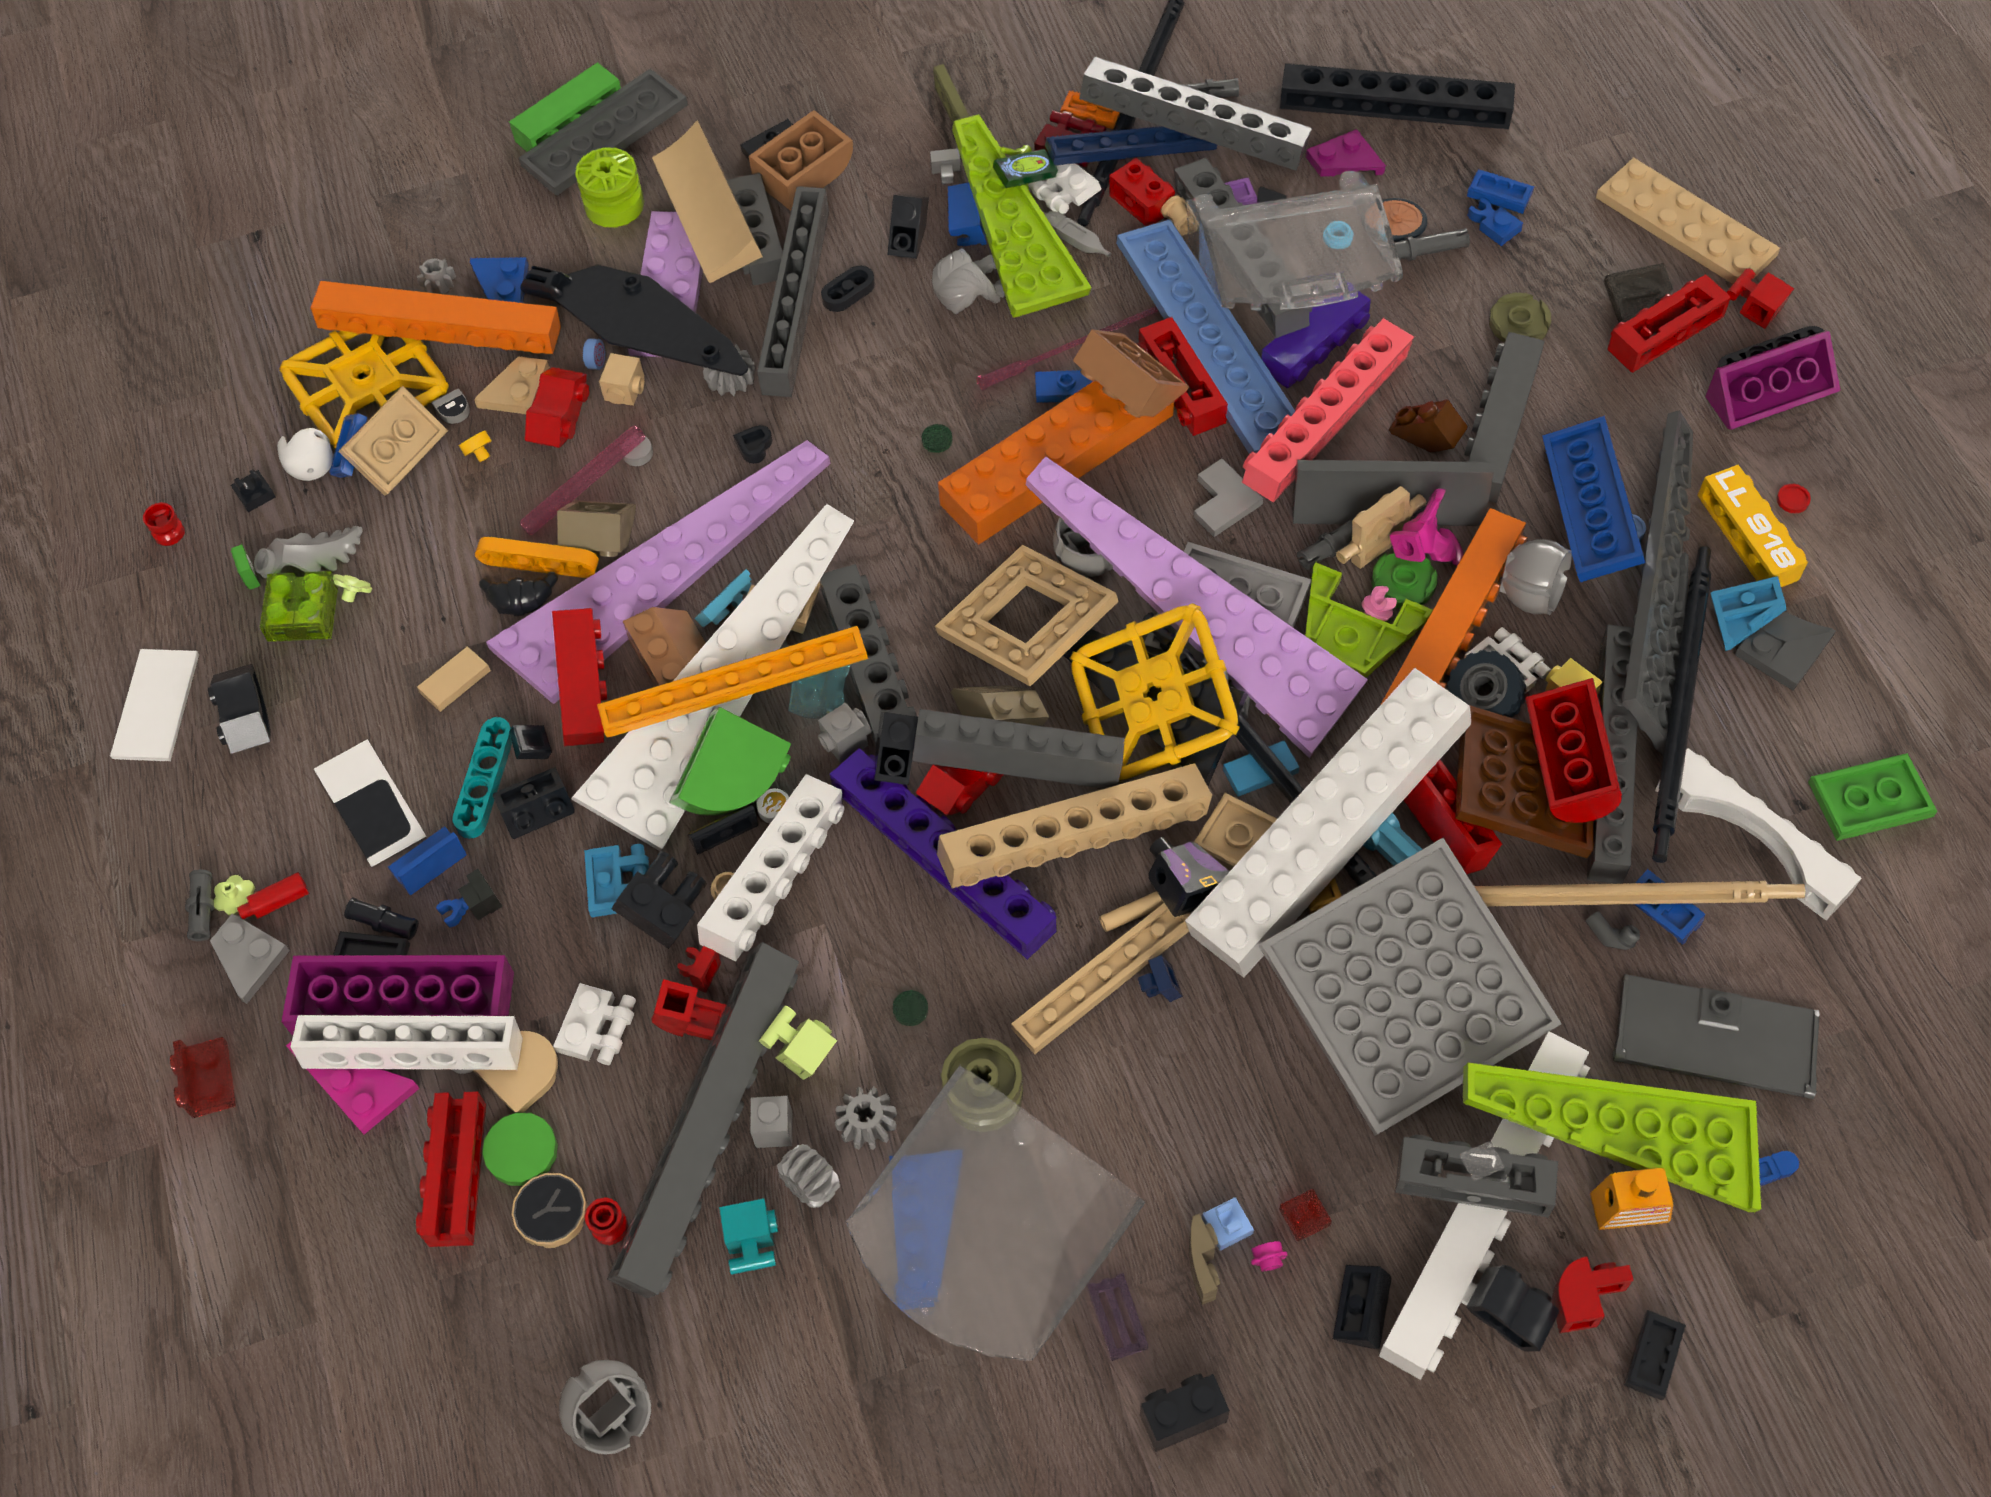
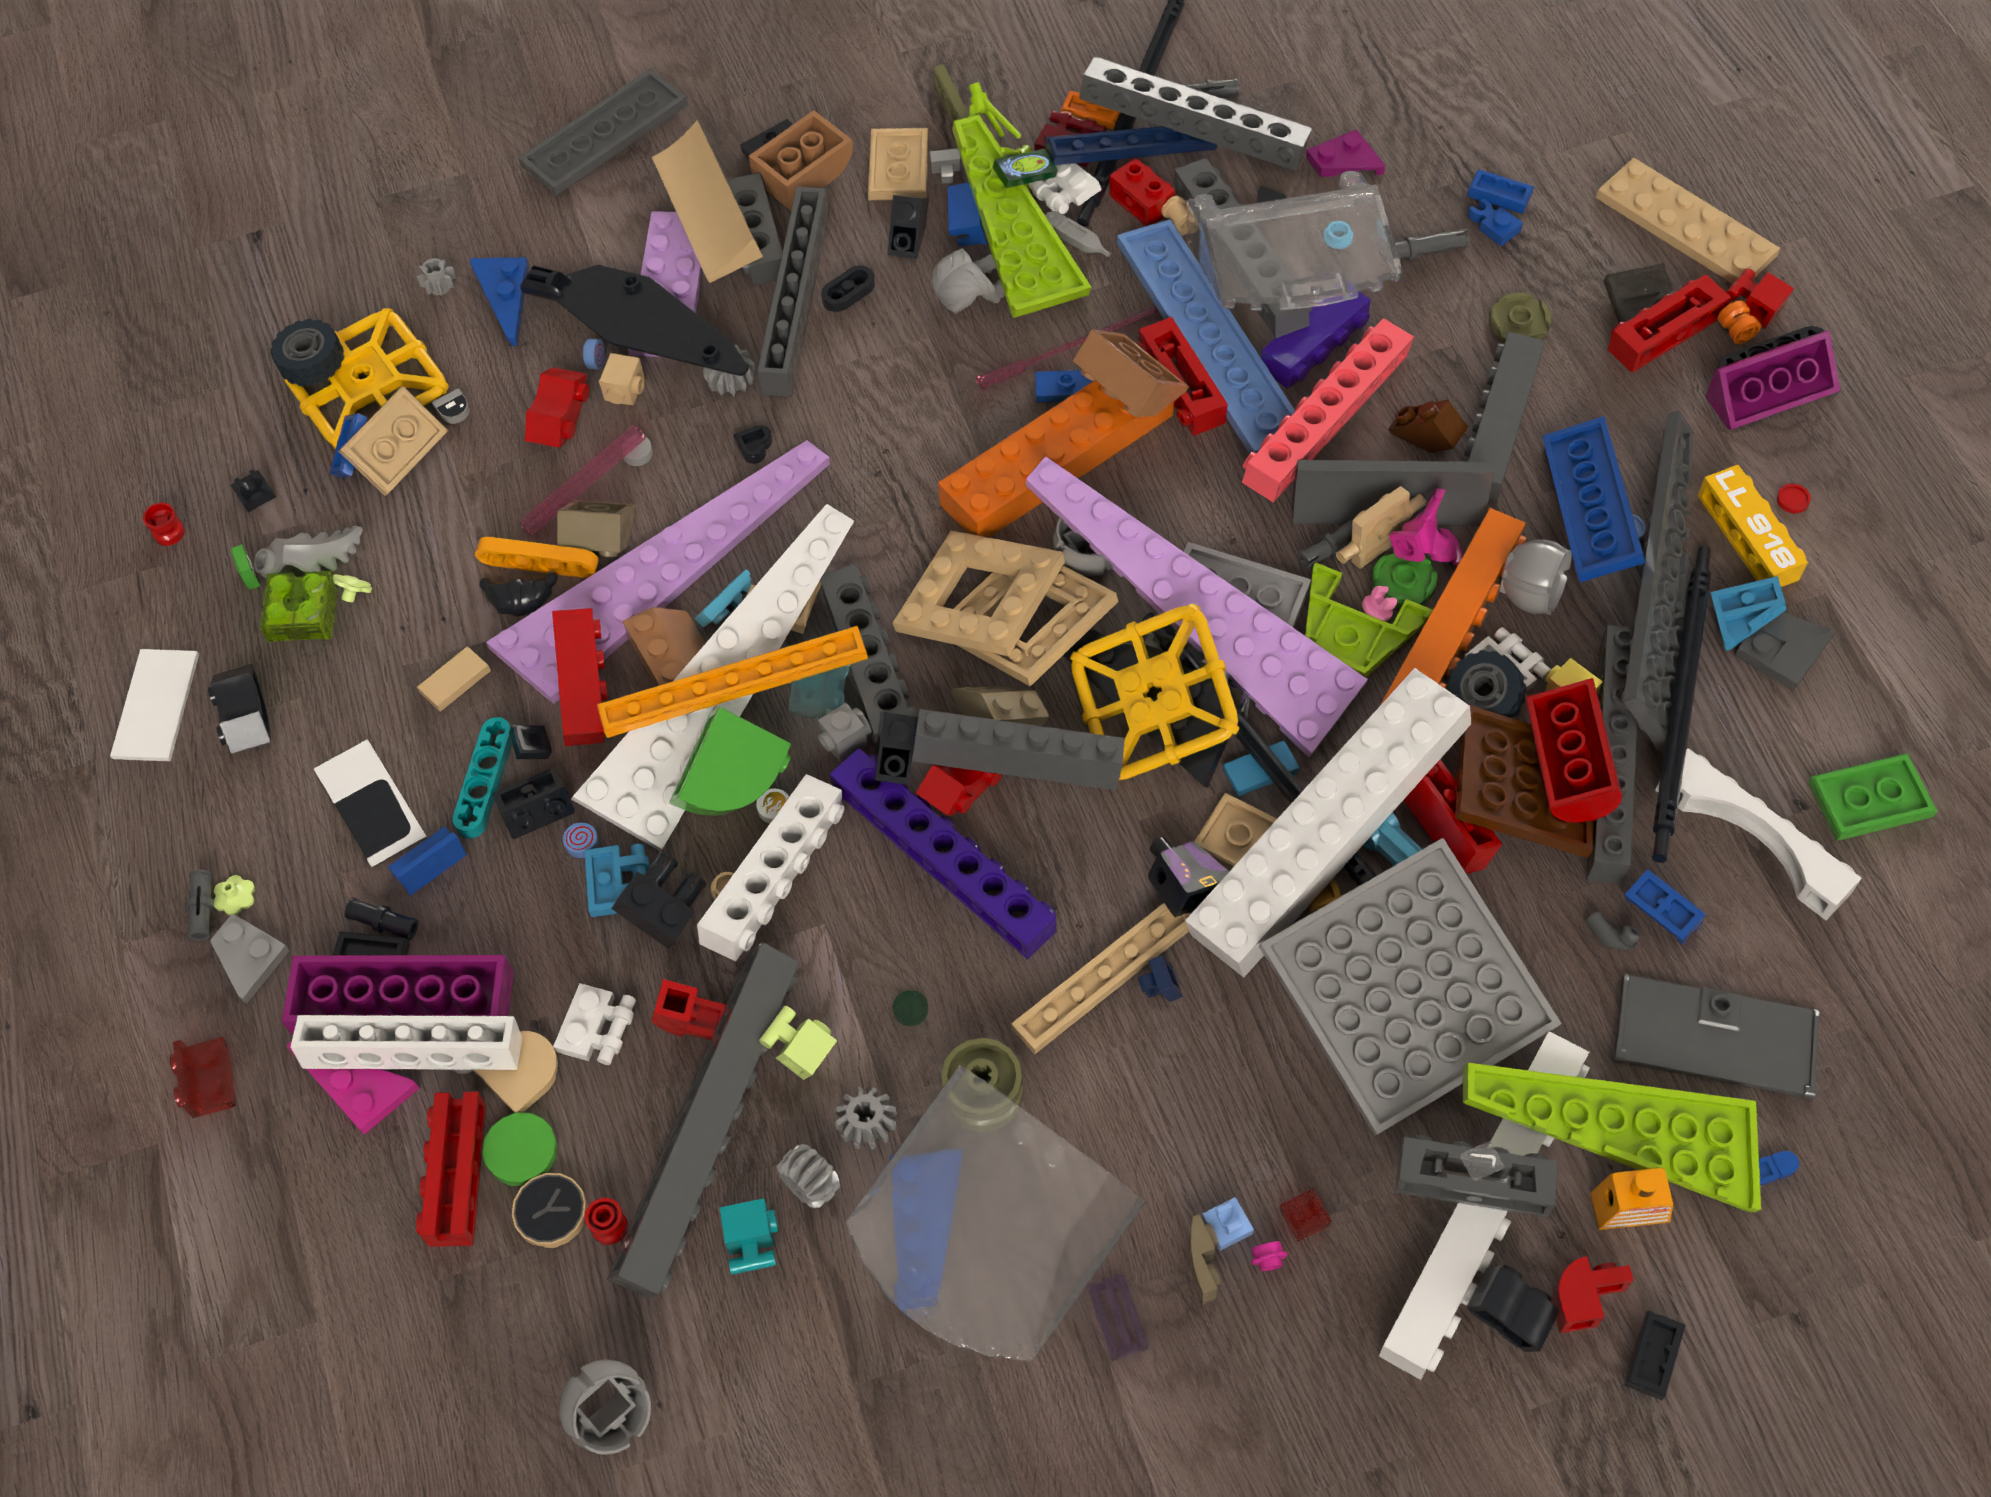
(274, 897): red cylinder -> none
(306, 454): white helmet -> none
(307, 352): none -> black wheel
(436, 317): orange brick -> none
(475, 896): pearl dark grey piece -> none
(476, 445): yellow tile -> none
(514, 387): tan wing -> none
(563, 106): bright green brick -> none
(580, 838): none -> medium blue tile
(609, 187): lime wheel -> none
(703, 969): red tile -> none
(723, 829): black slope -> none
(771, 1121): light grey brick -> none
(898, 163): none -> tan tile
(937, 438): clear green piece -> none
(981, 105): none -> lime plant
(1033, 573): none -> tan plate
(1057, 821): tan brick -> none
(1130, 911): tan piece -> none
(1184, 1411): black brick -> none
(1230, 501): light grey tile -> none
(1243, 191): medium lavender tile -> none
(1362, 1306): black slope -> none
(1397, 96): black brick -> none
(1404, 218): nougat wheel -> none
(1638, 893): tan axle -> none
(1739, 323): none -> orange wheel

